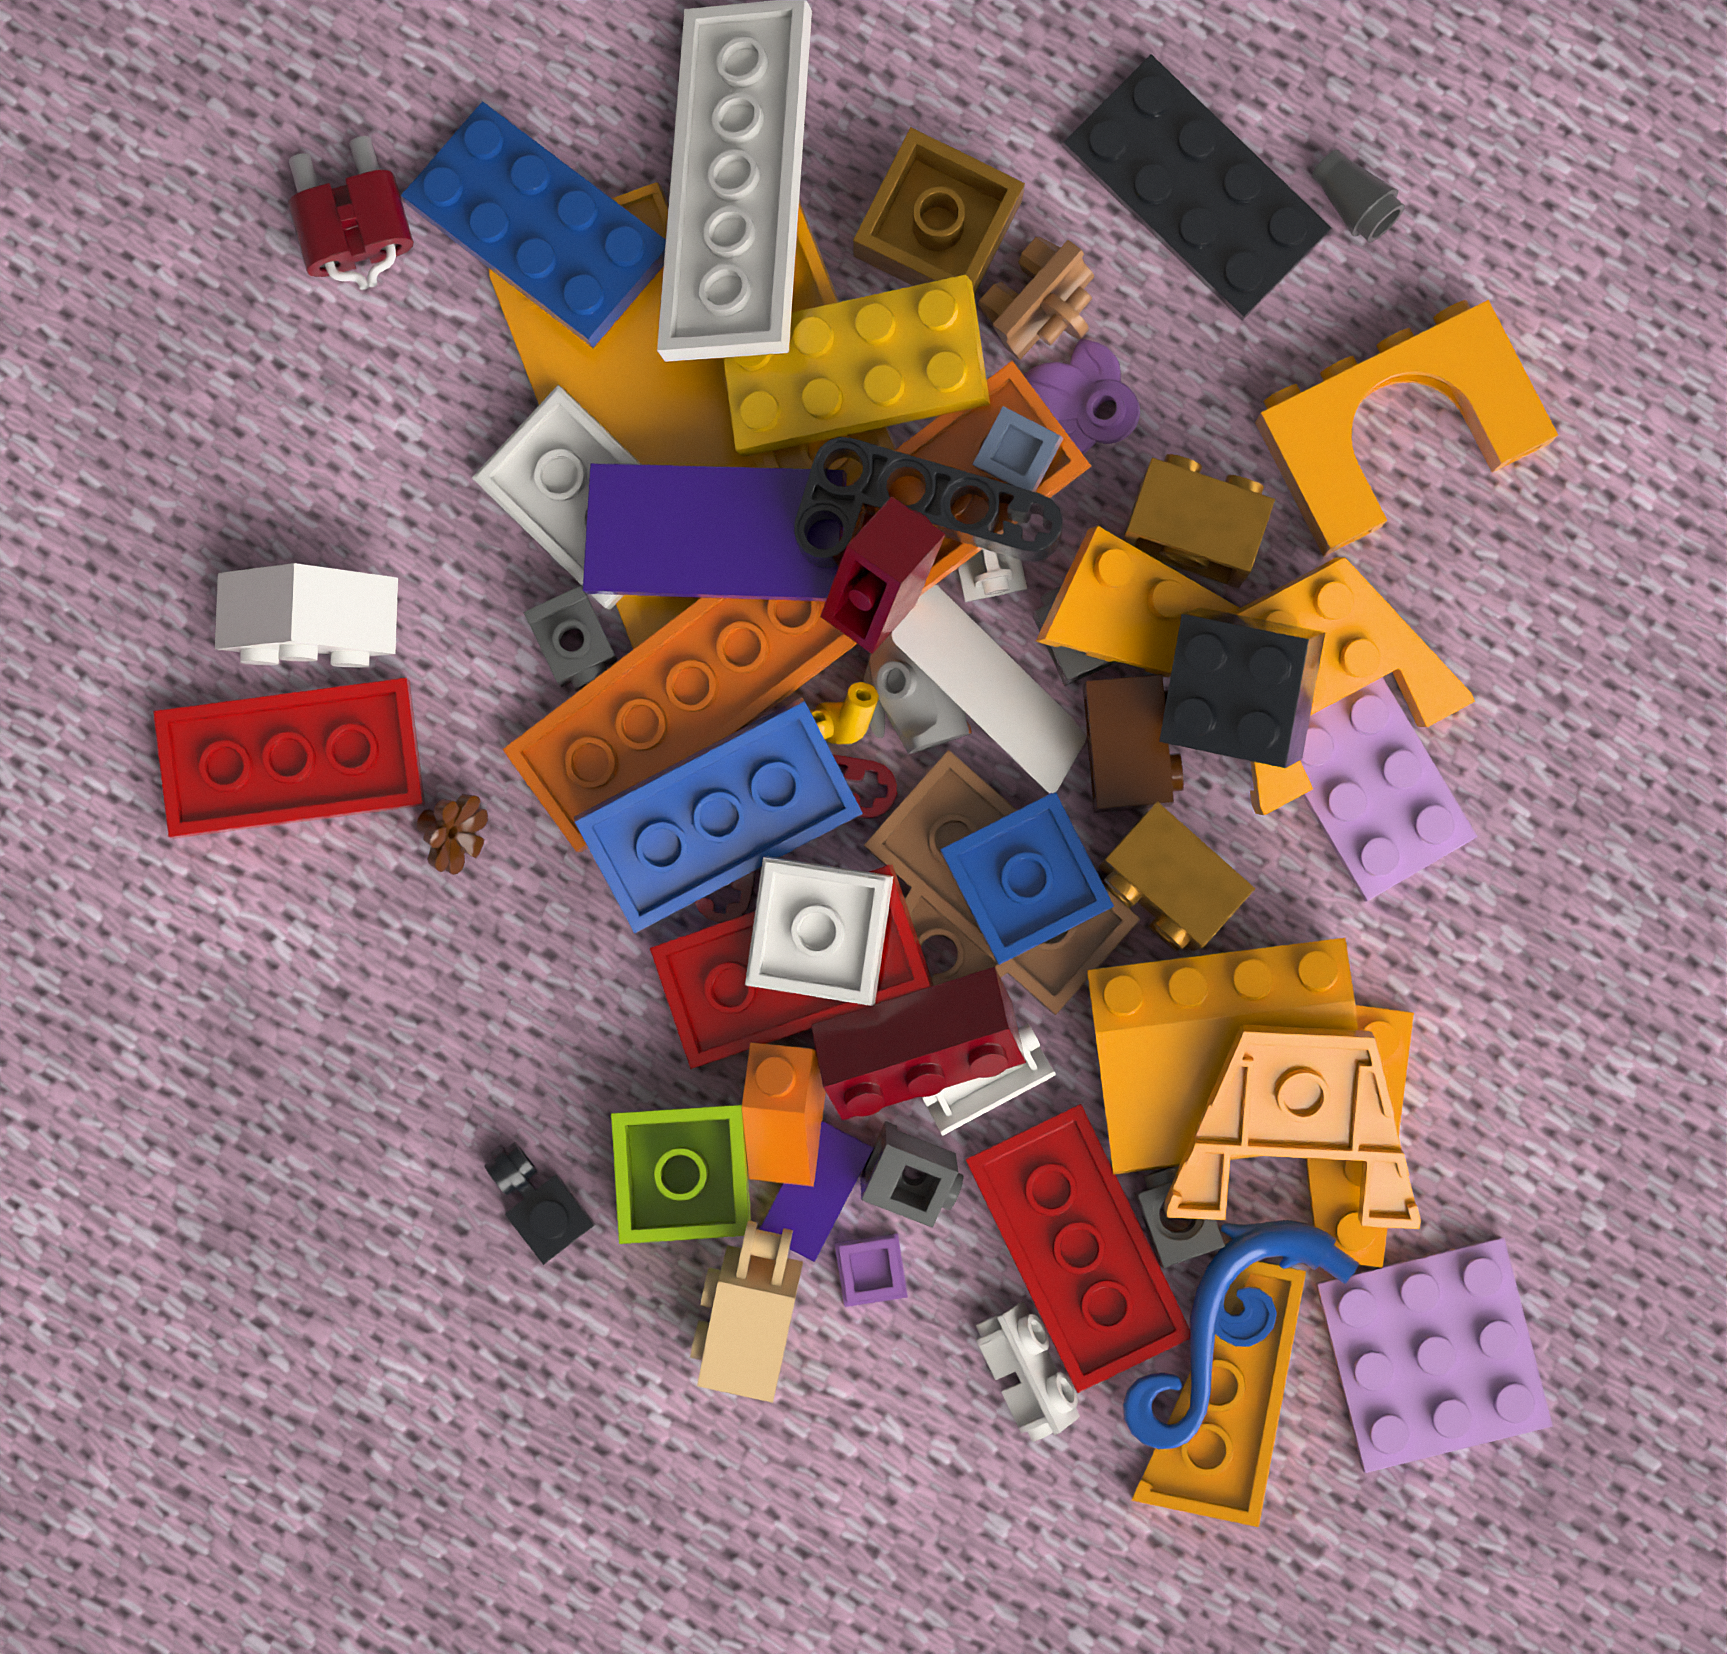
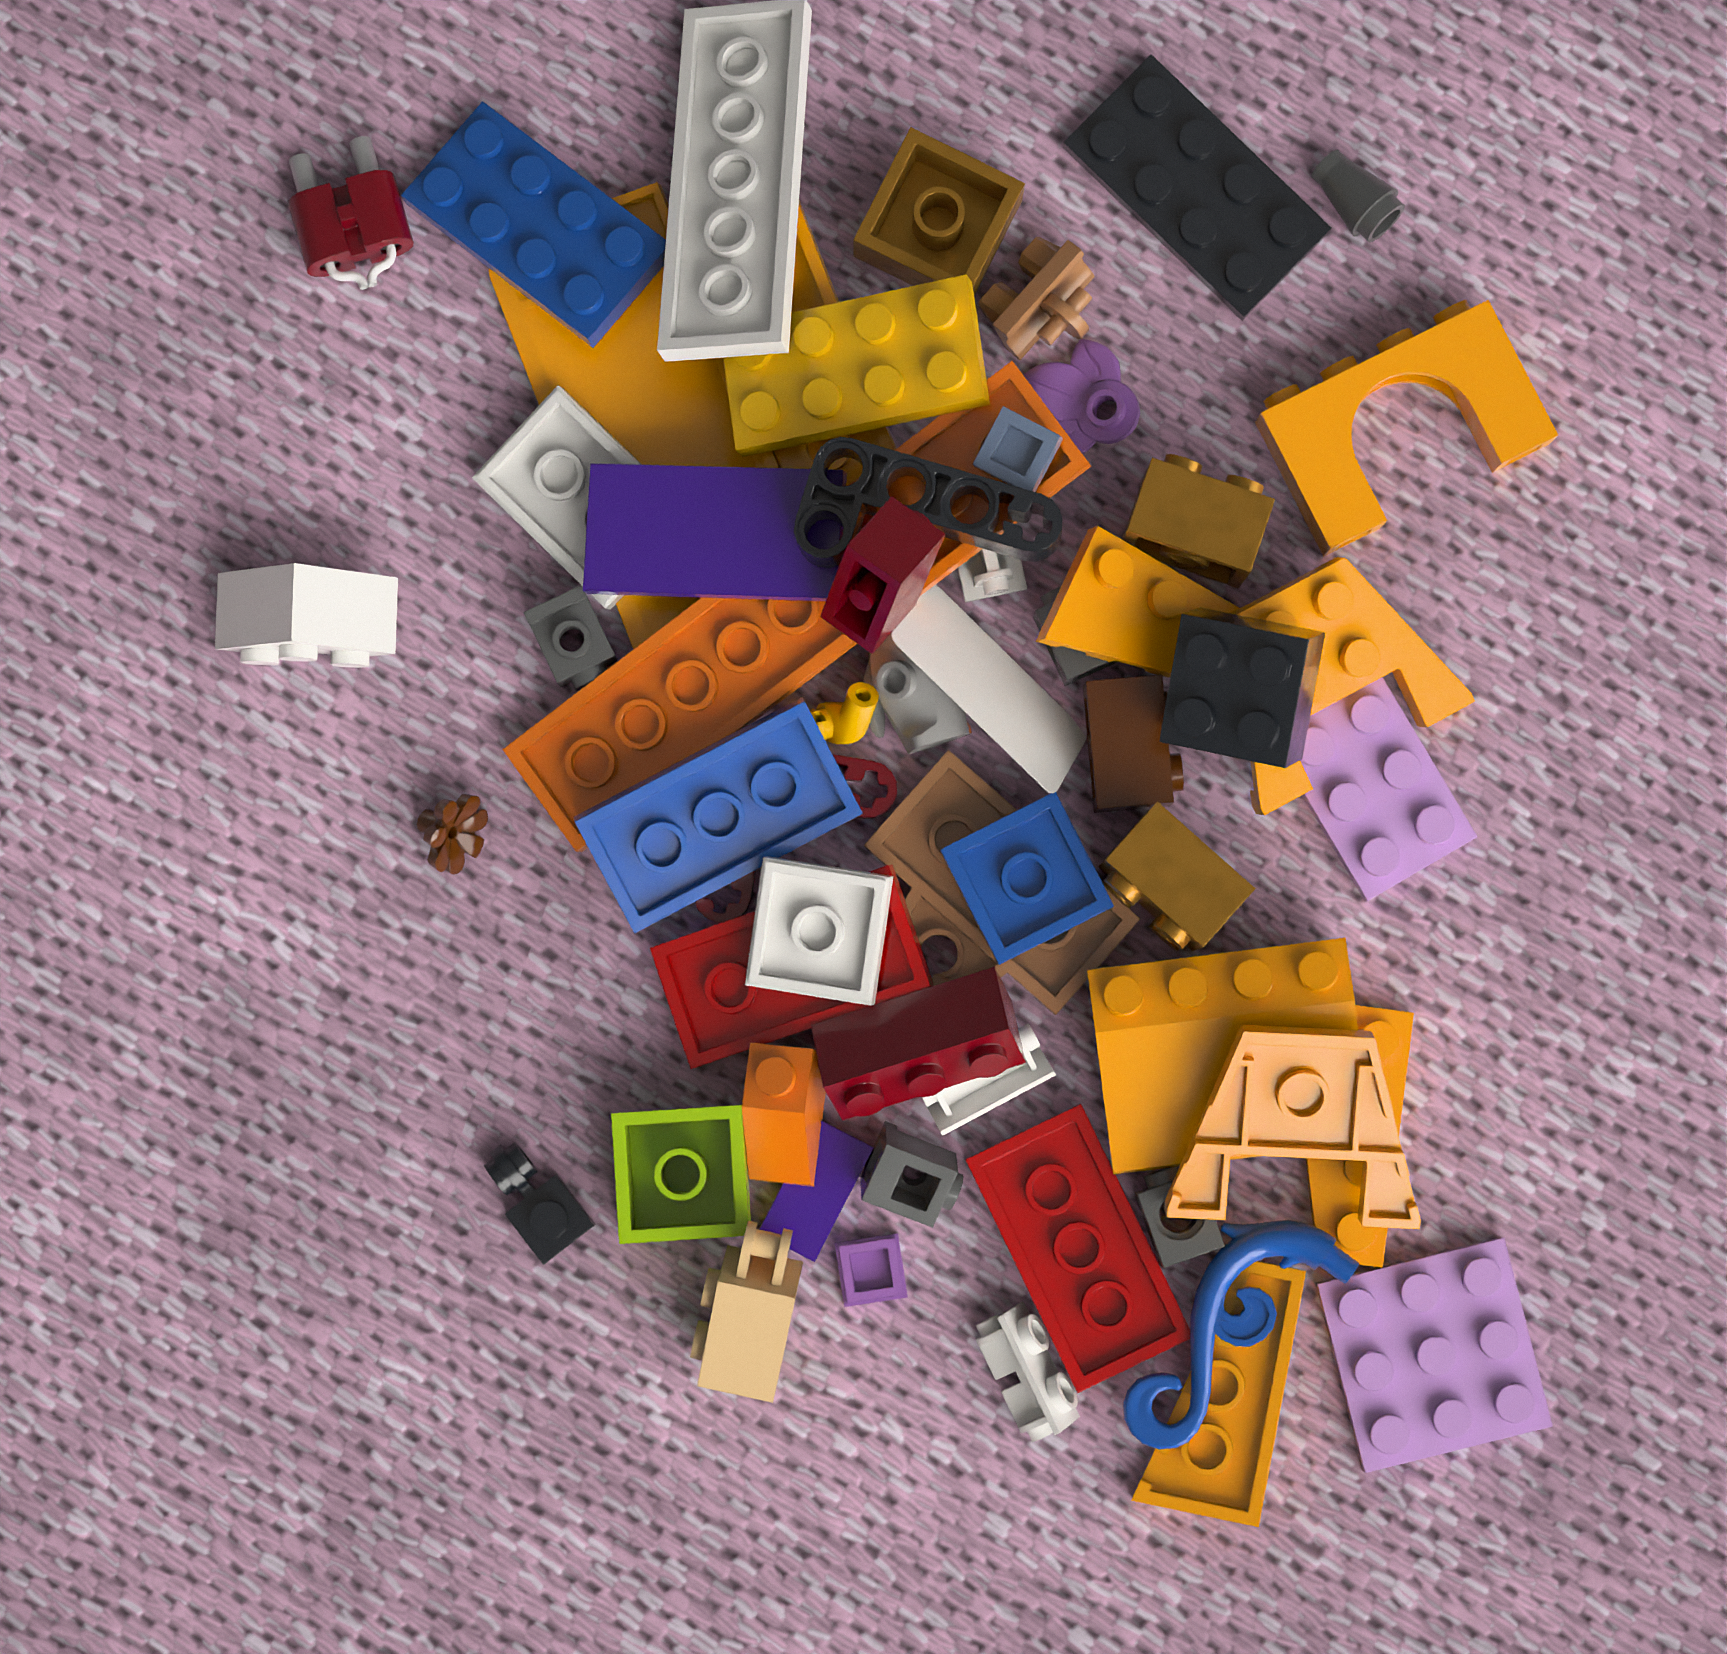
(289, 758): red plate -> none

